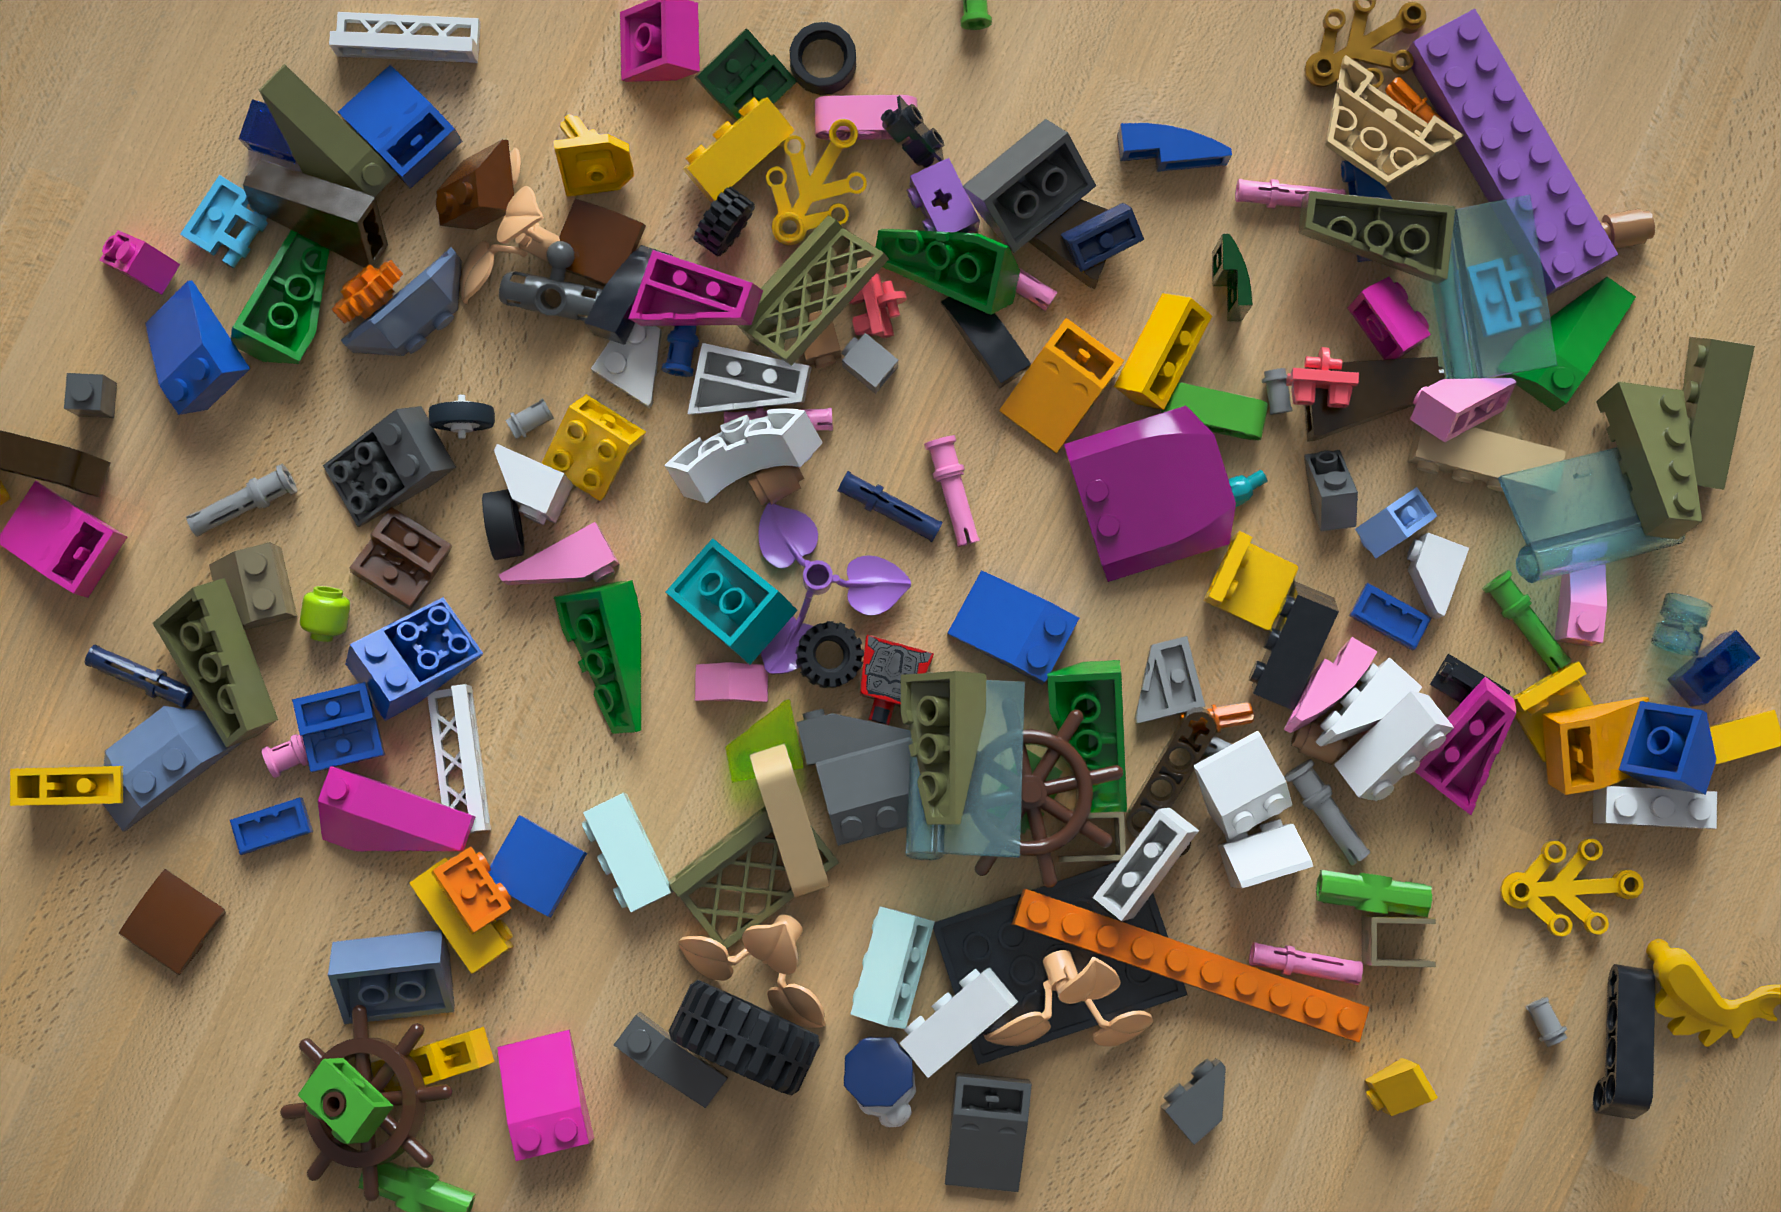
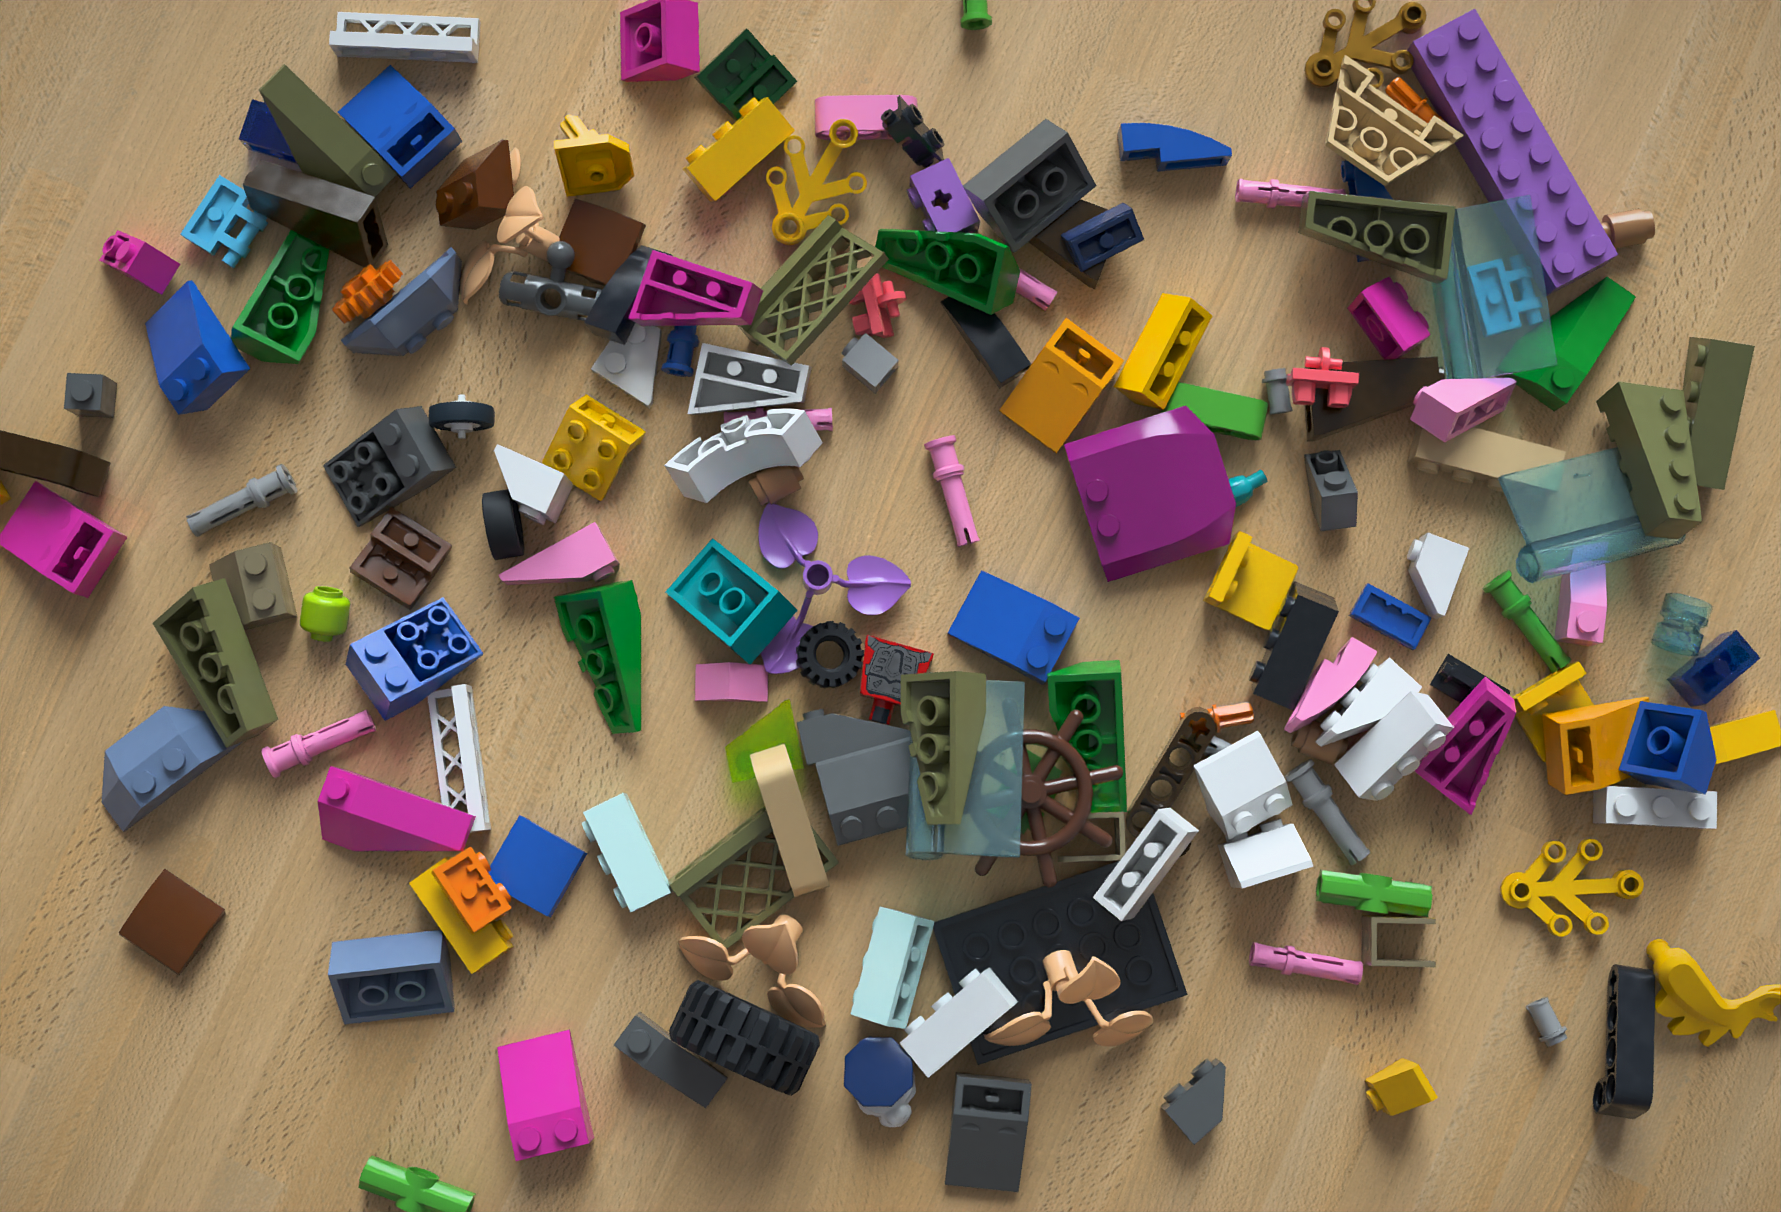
(66, 785): yellow slope -> none
(103, 659): dark blue pin -> none
(271, 826): blue plate -> none
(338, 727): blue slope -> none
(348, 1106): reddish brown brick -> none
(446, 1057): yellow slope -> none
(529, 419): light grey pin -> none
(724, 221): black tyre -> none
(823, 31): black tyre -> none
(825, 348): medium nougat brick -> none
(889, 506): dark blue pin -> none
(1169, 682): light grey wing -> none
(1190, 965): orange plate -> none
(1231, 271): dark green slope -> none
(1395, 523): light blue slope -> none

